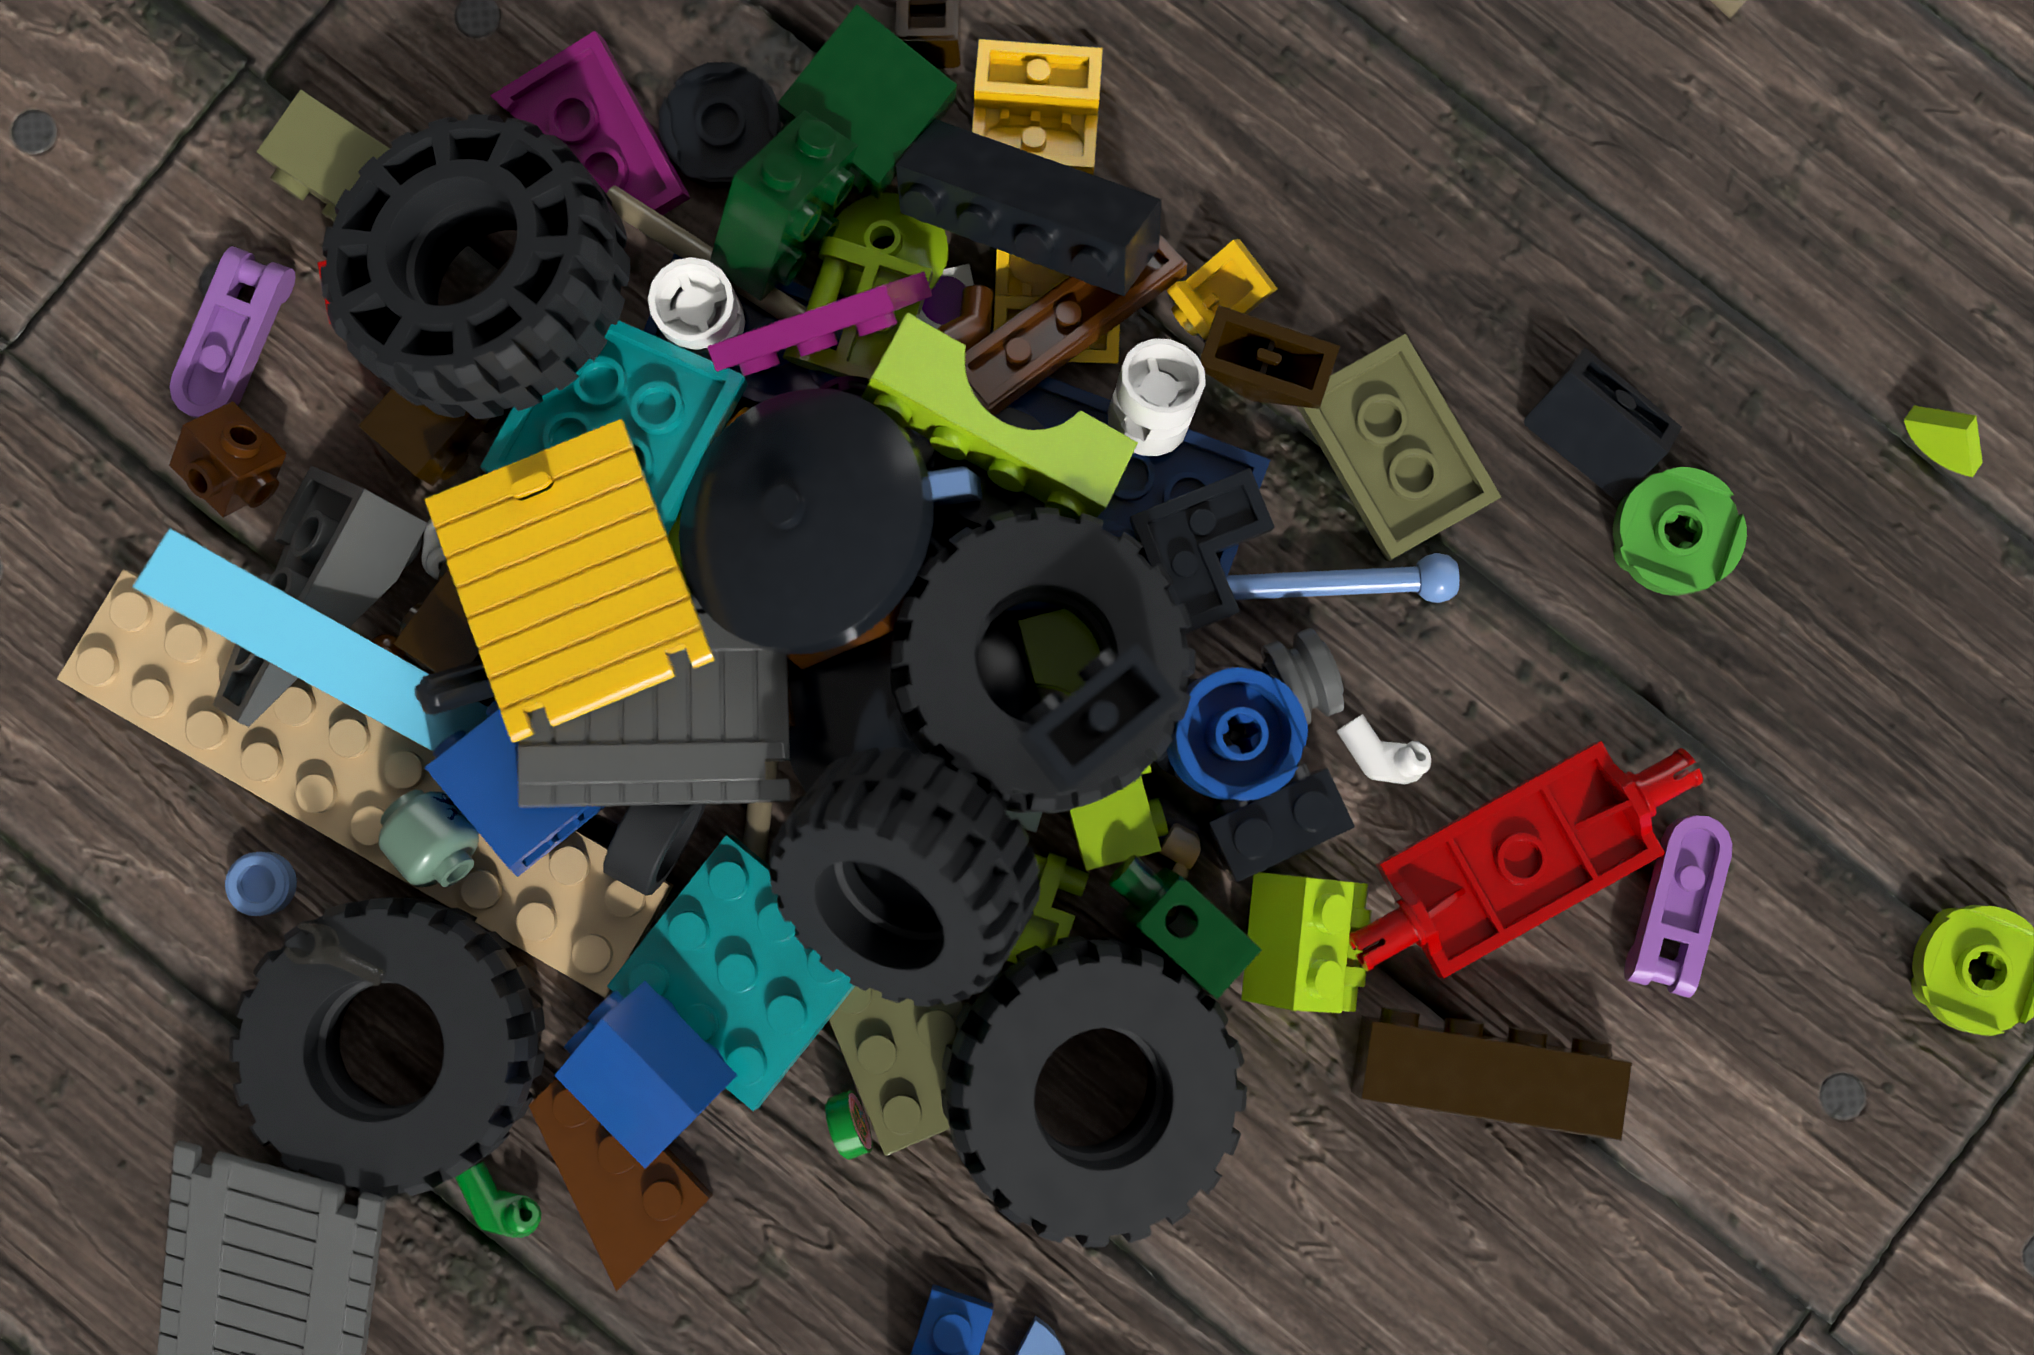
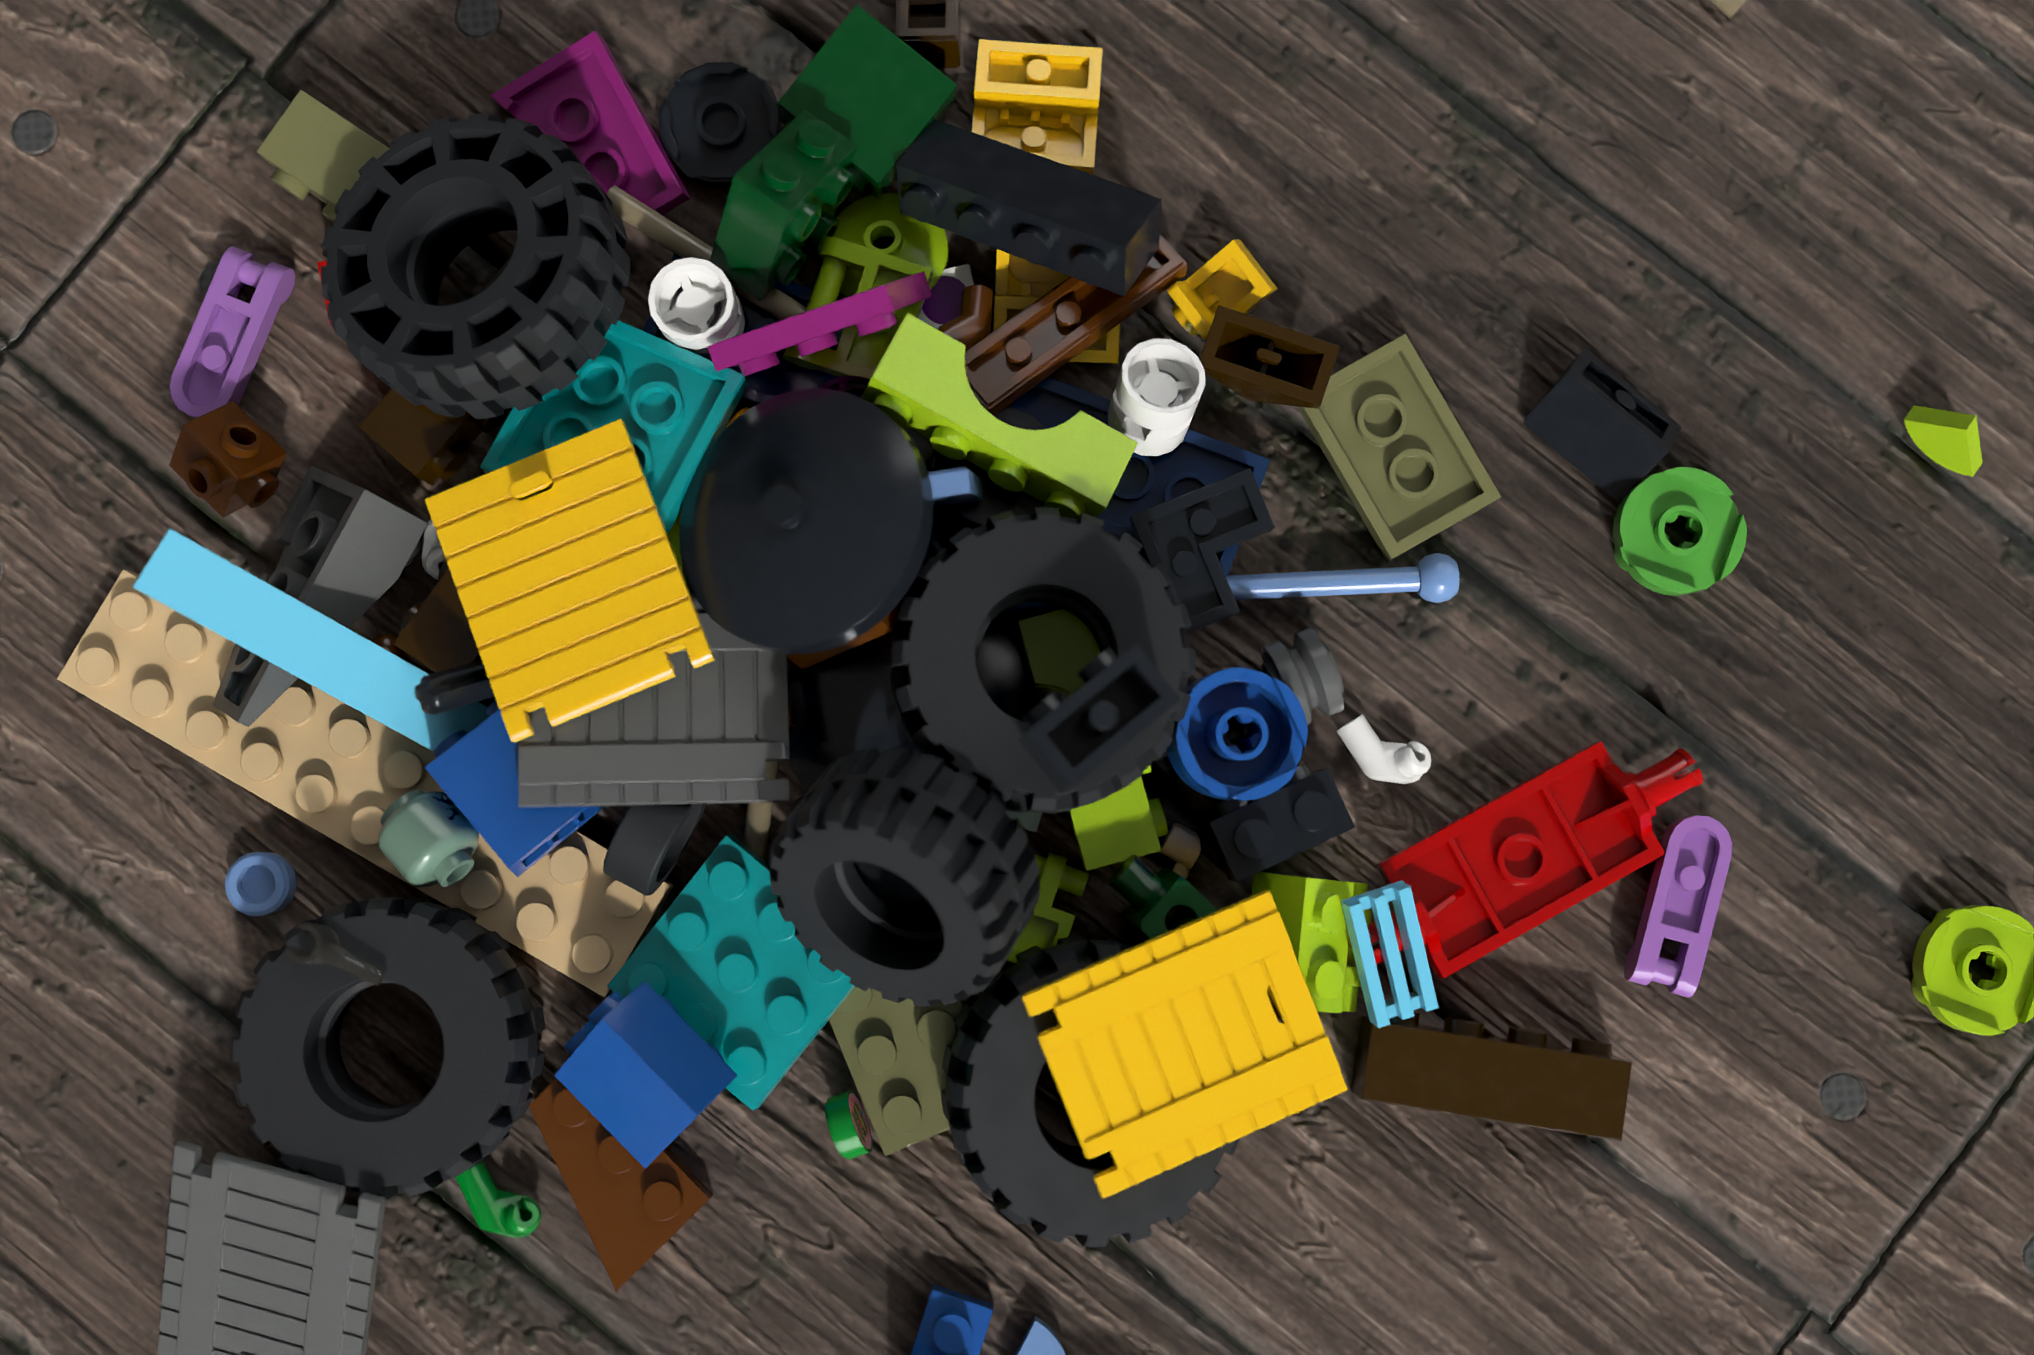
(1185, 1042): none -> yellow door
(1413, 945): none -> medium azure tile

